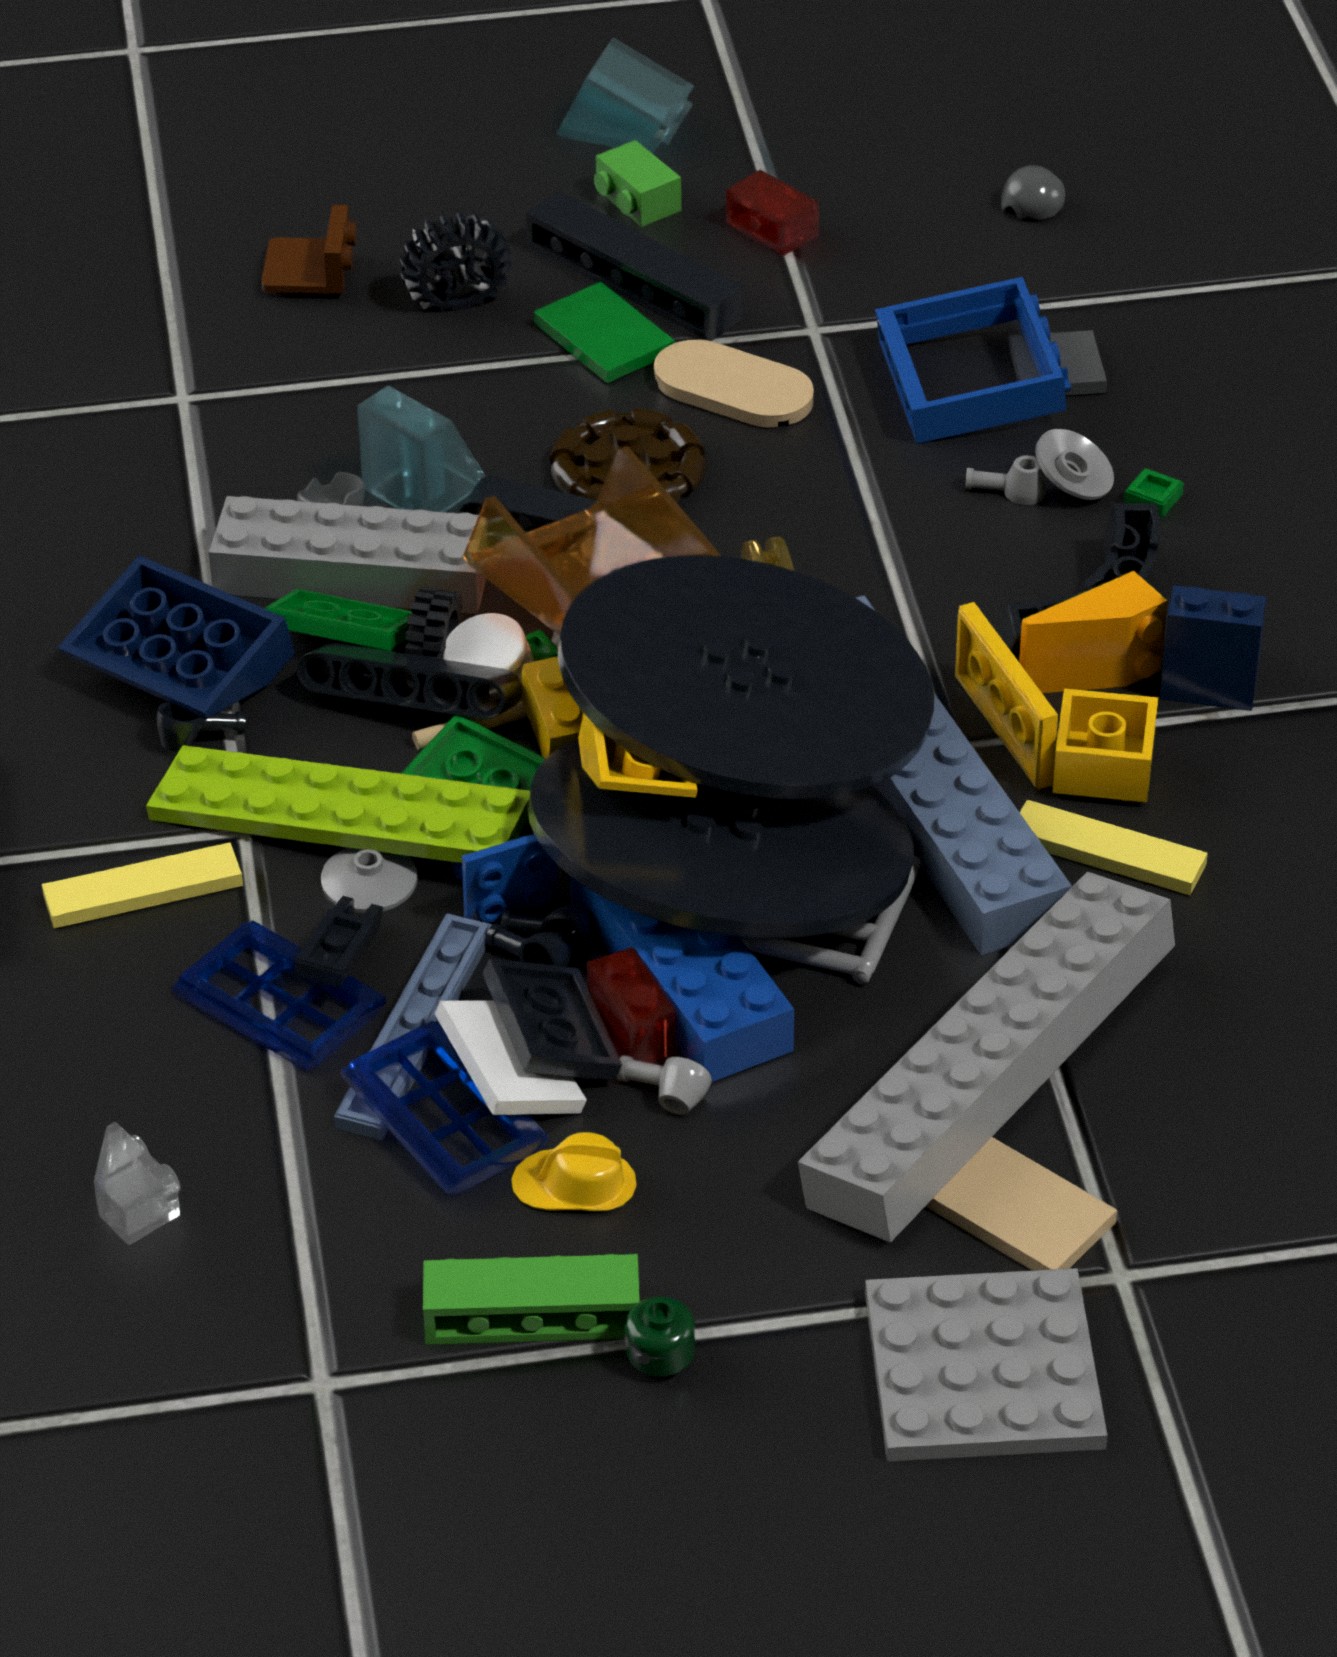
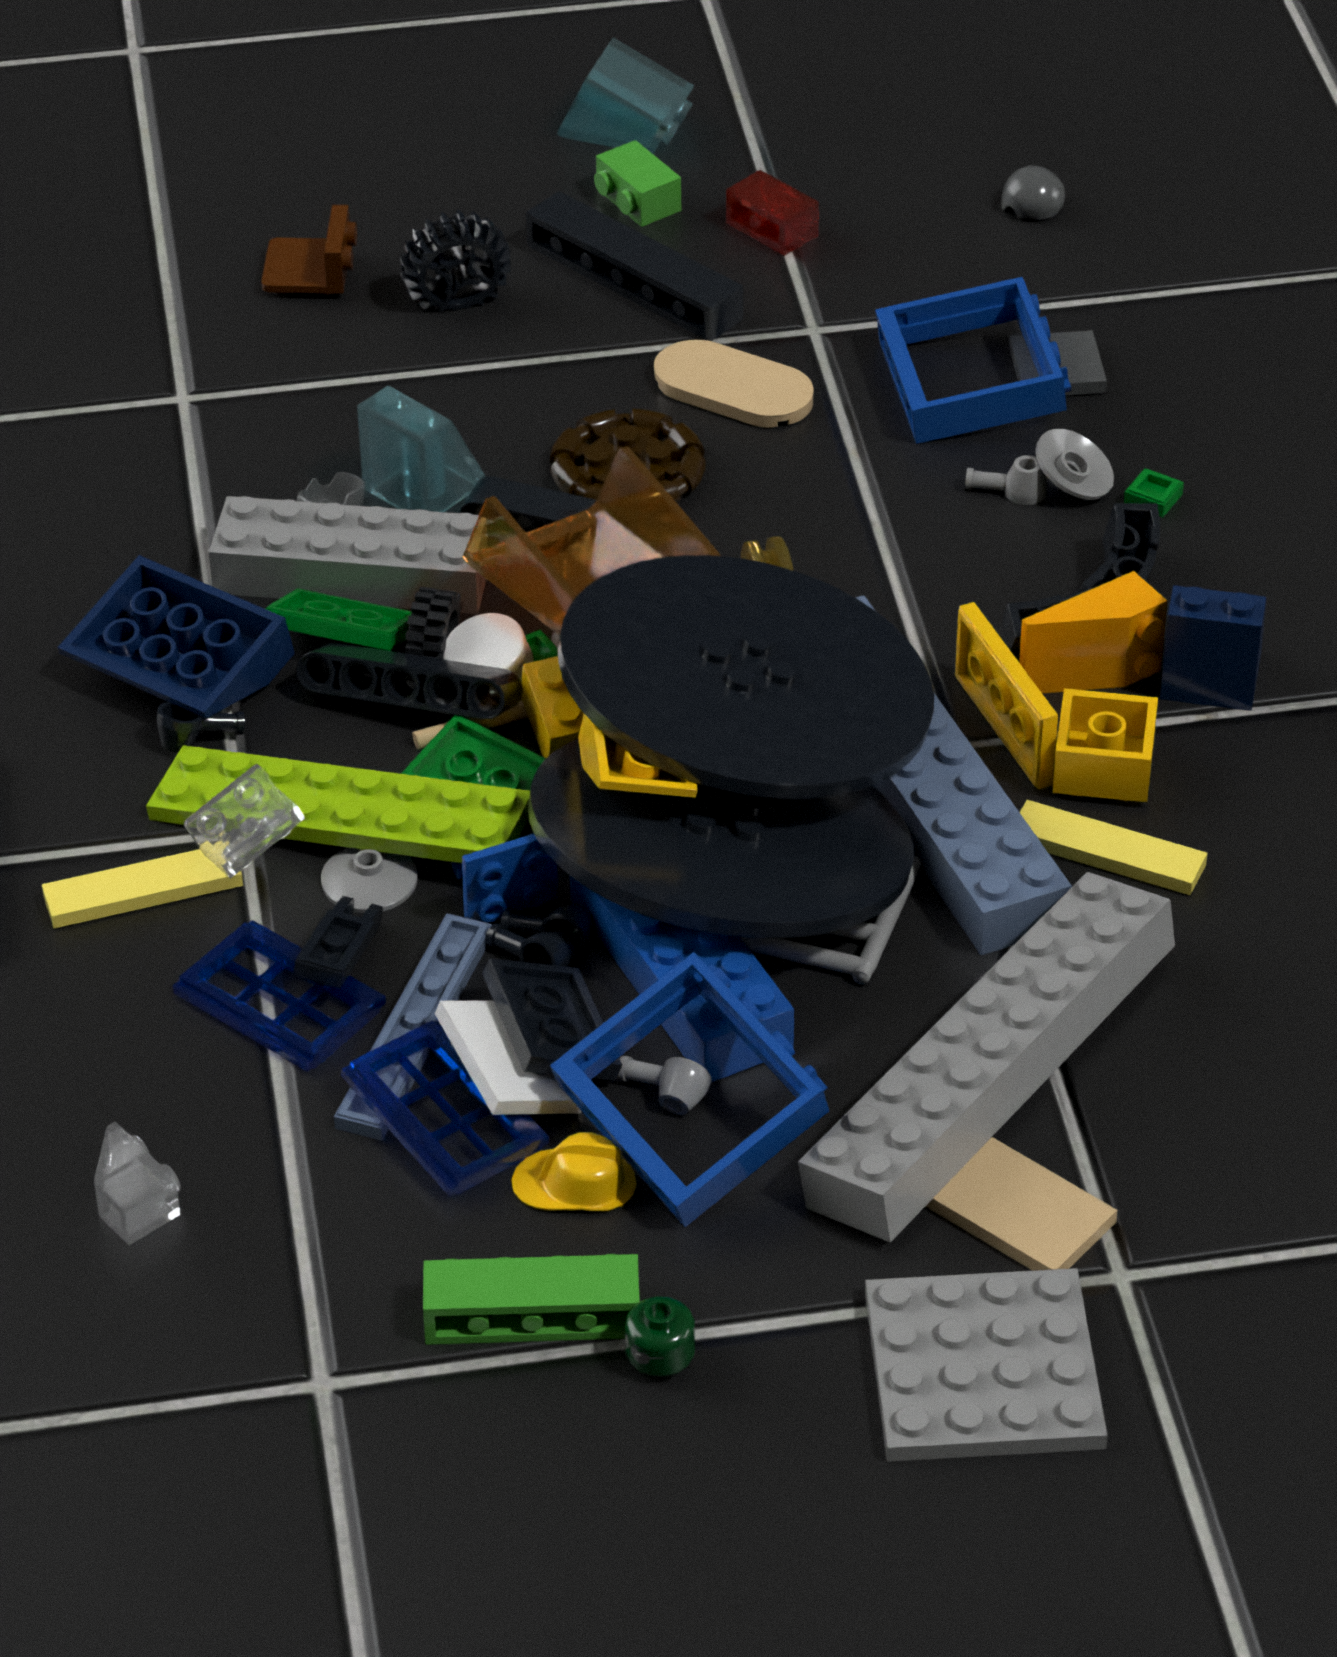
(243, 821): none -> clear bracket
(603, 331): green tile -> none
(632, 1006): clear red brick -> none
(640, 1018): none -> blue window

